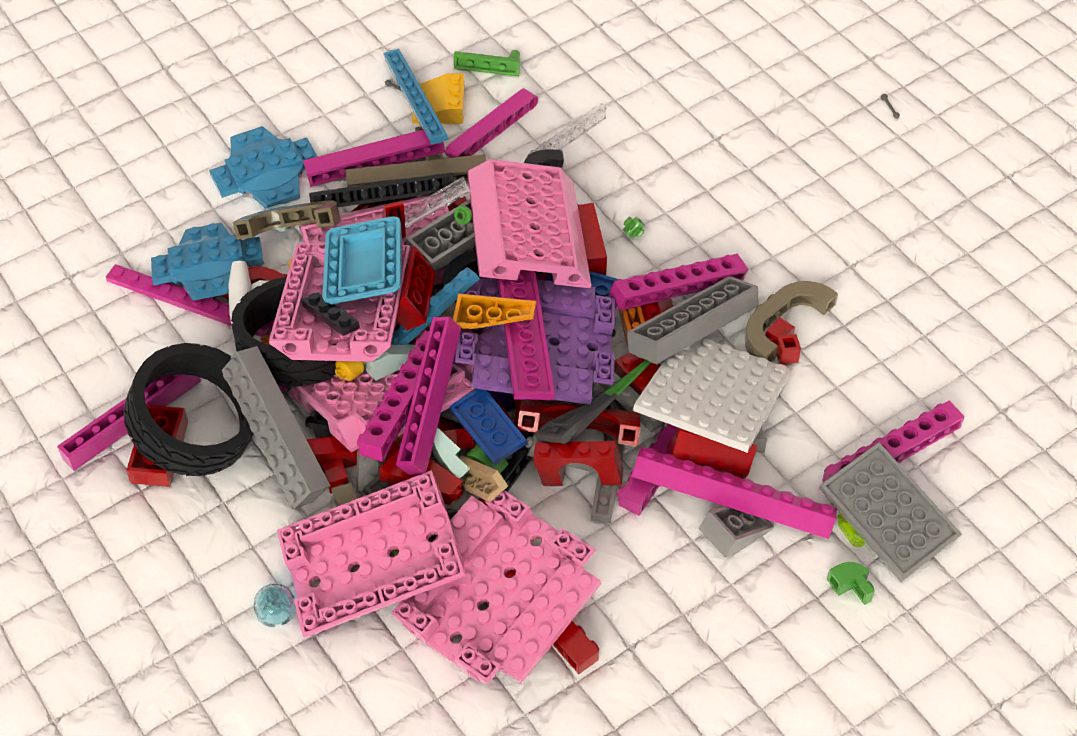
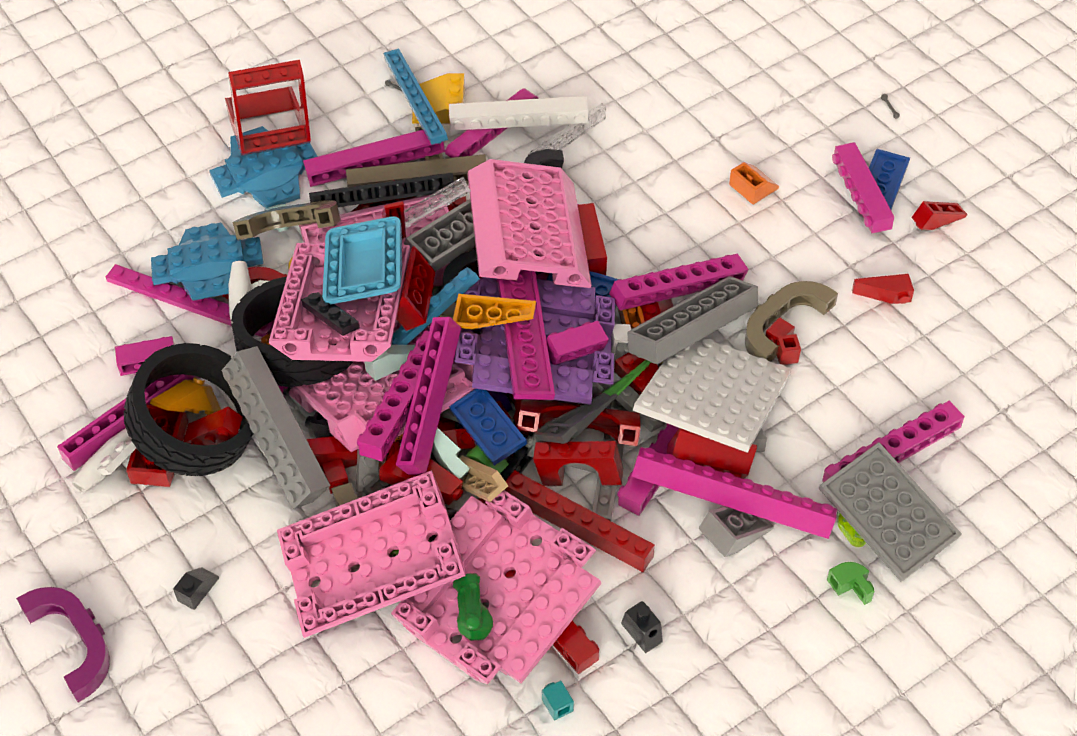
(56, 600): none -> magenta arch
(104, 461): none -> white plate
(131, 356): none -> dark pink brick
(188, 396): none -> light orange wedge
(194, 587): none -> black slope
(214, 428): none -> red brick
(267, 103): none -> red window
(274, 605): clear light blue cylinder -> none
(349, 369): yellow head -> none
(467, 215): bright green plate -> none
(473, 617): none -> green hair
(488, 63): bright green piece -> none
(518, 113): none -> white brick
(557, 700): none -> teal brick
(576, 342): none -> dark pink brick
(581, 522): none -> red brick
(619, 340): none -> white arch
(634, 227): bright green gear -> none
(641, 623): none -> black torso
(751, 182): none -> orange slope
(863, 188): none -> dark pink brick
(888, 173): none -> blue plate
(889, 289): none -> red slope
(937, 214): none -> red slope

